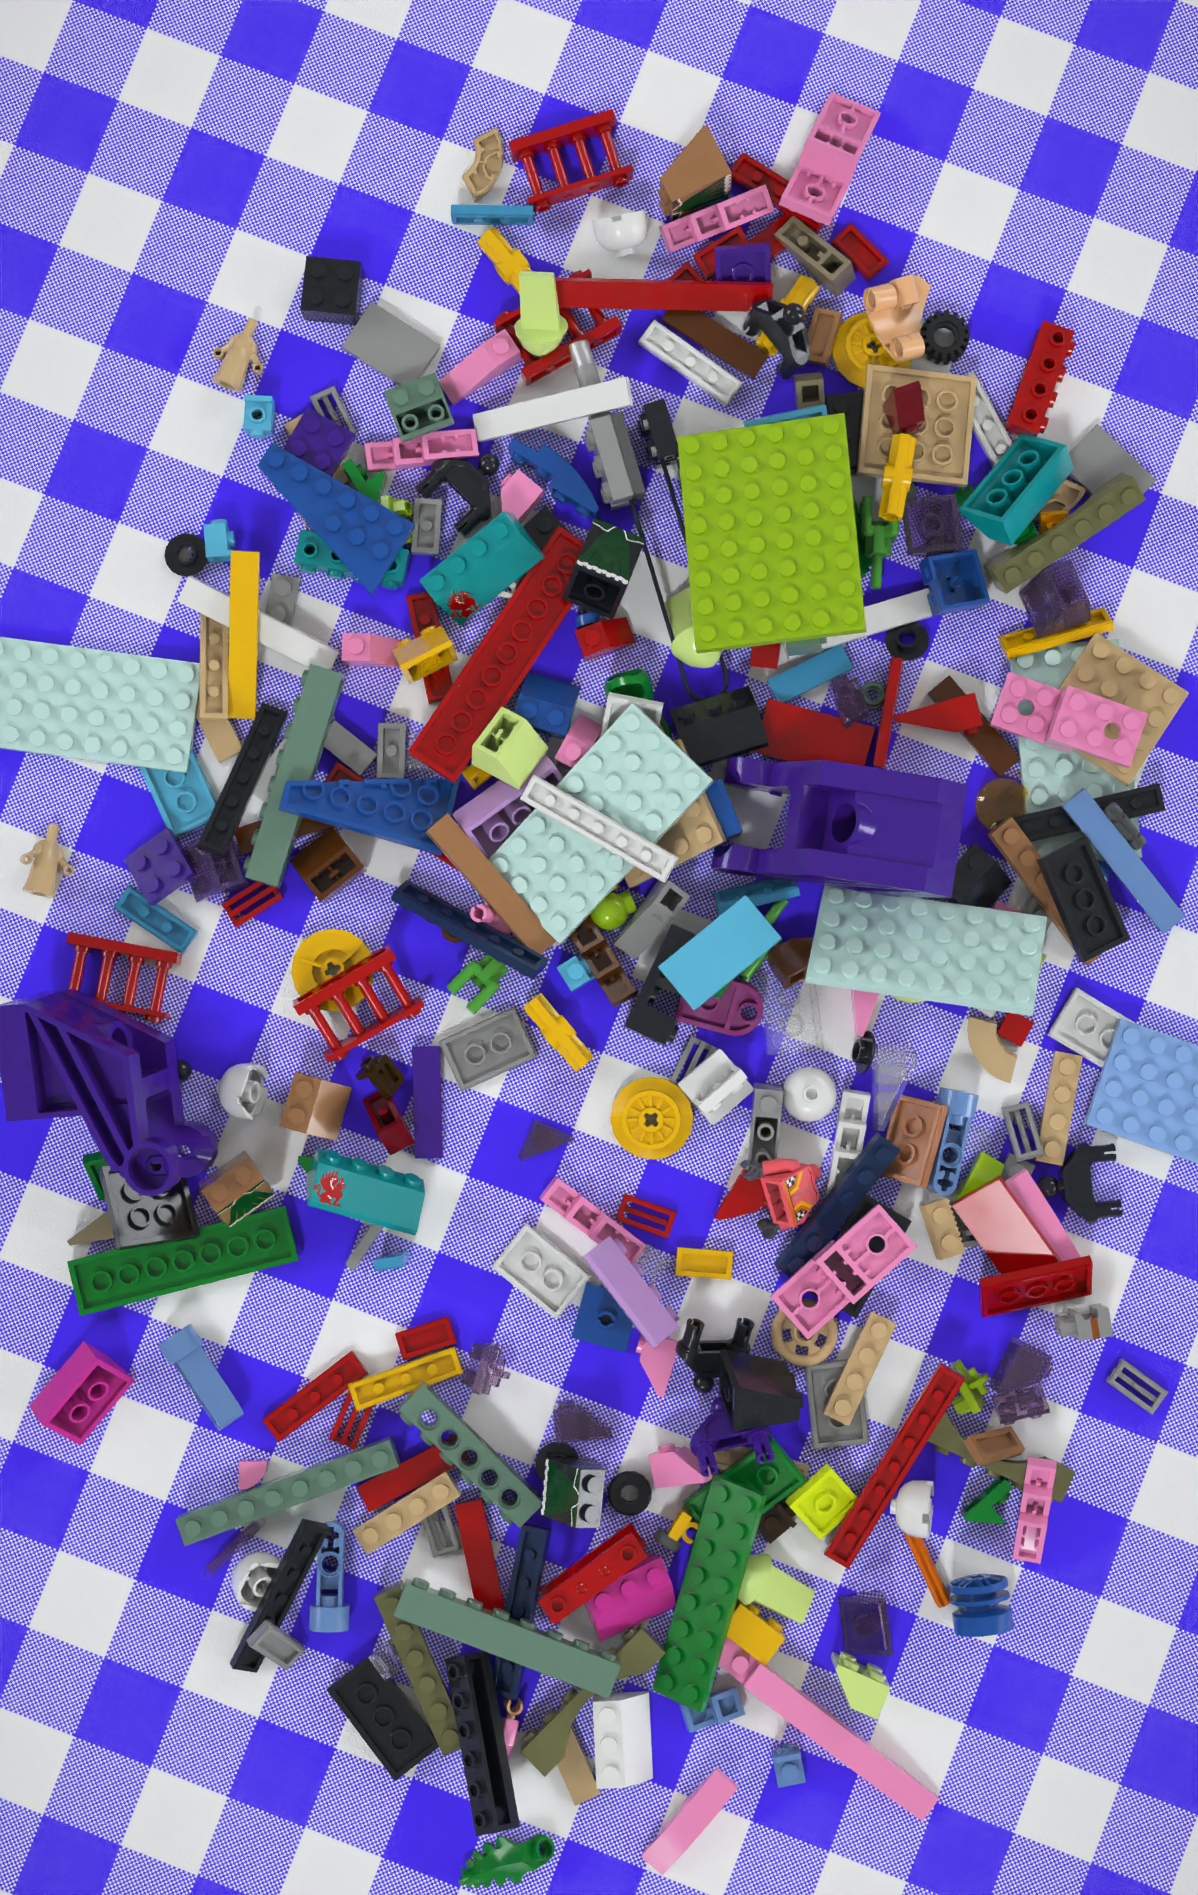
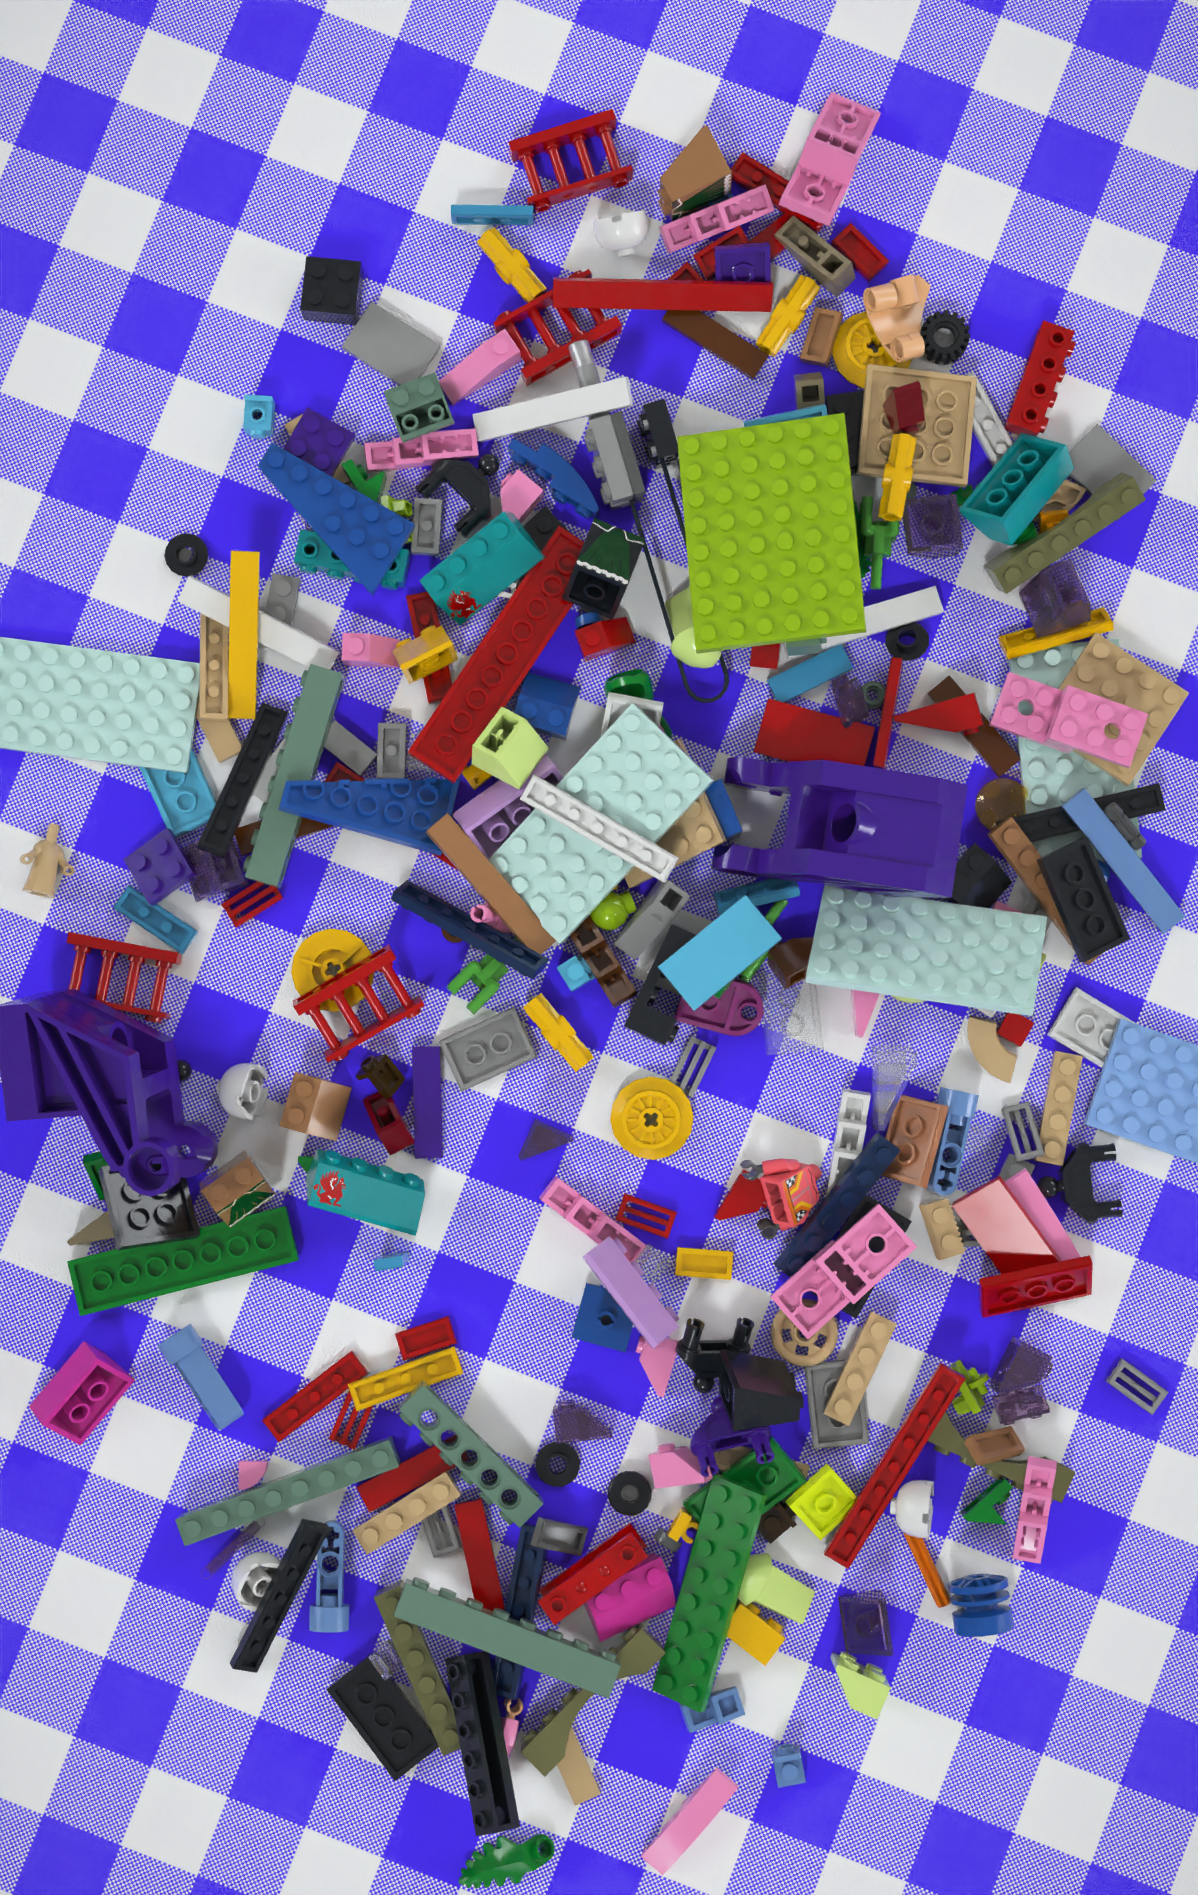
(218, 541): medium azure brick -> none
(235, 363): tan piece -> none
(276, 1644): light grey tile -> none
(323, 395): light grey tile -> none
(328, 865): reddish brown slope -> none
(363, 1246): light grey tile -> none
(486, 165): tan tile -> none
(489, 1370): clear purple hips -> none
(540, 323): yellowish green piece -> none
(541, 1271): white tile -> none
(559, 1536): none -> dark grey tile
(573, 1491): slope -> none
(578, 742): bright pink slope -> none
(622, 1739): white slope -> none
(690, 363): white tile -> none
(716, 1086): white bracket -> none
(720, 726): black slope -> none
(765, 1122): light grey slope -> none
(784, 329): black connector -> none
(809, 1094): white cylinder -> none
(827, 1730): bright pink slope -> none
(863, 1052): black piece -> none
(965, 581): blue piece -> none
(982, 1171): lime slope -> none
(1085, 1326): light grey hips -> none

